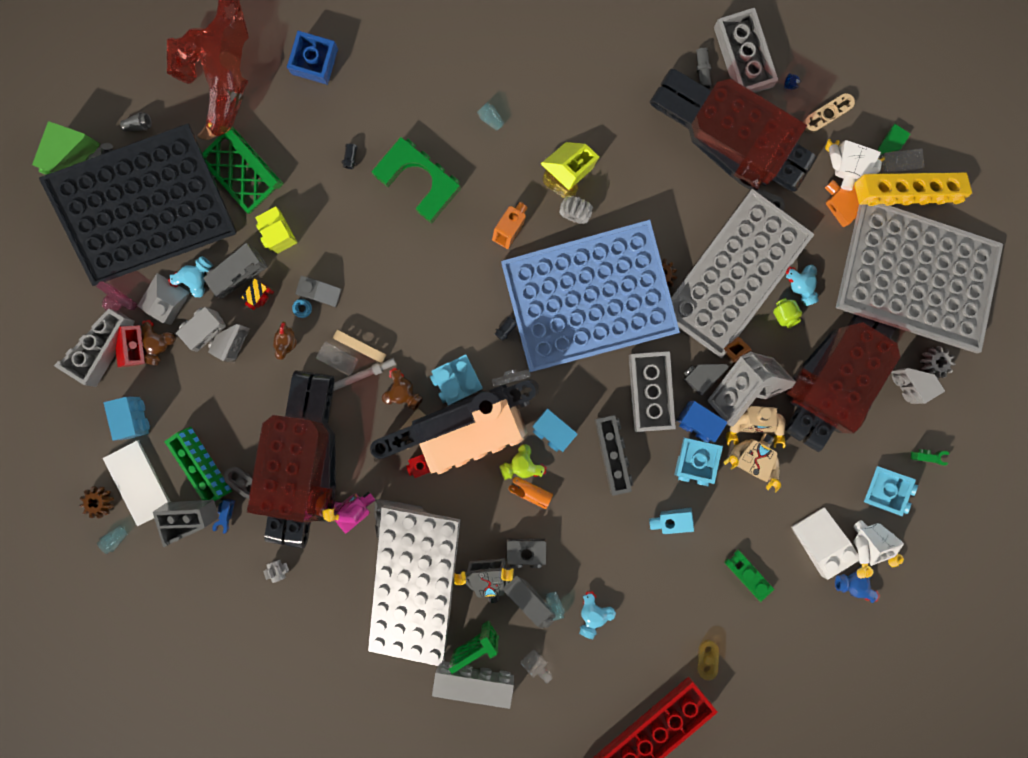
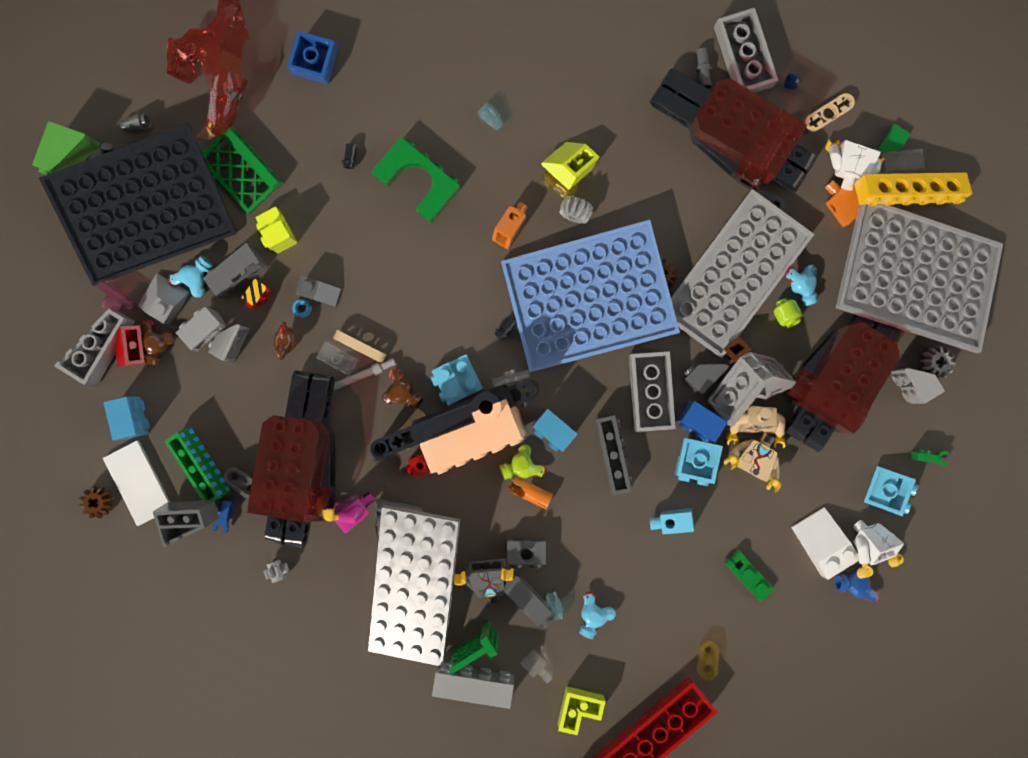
(111, 540): clear light blue cone -> none
(578, 704): none -> neon yellow brick

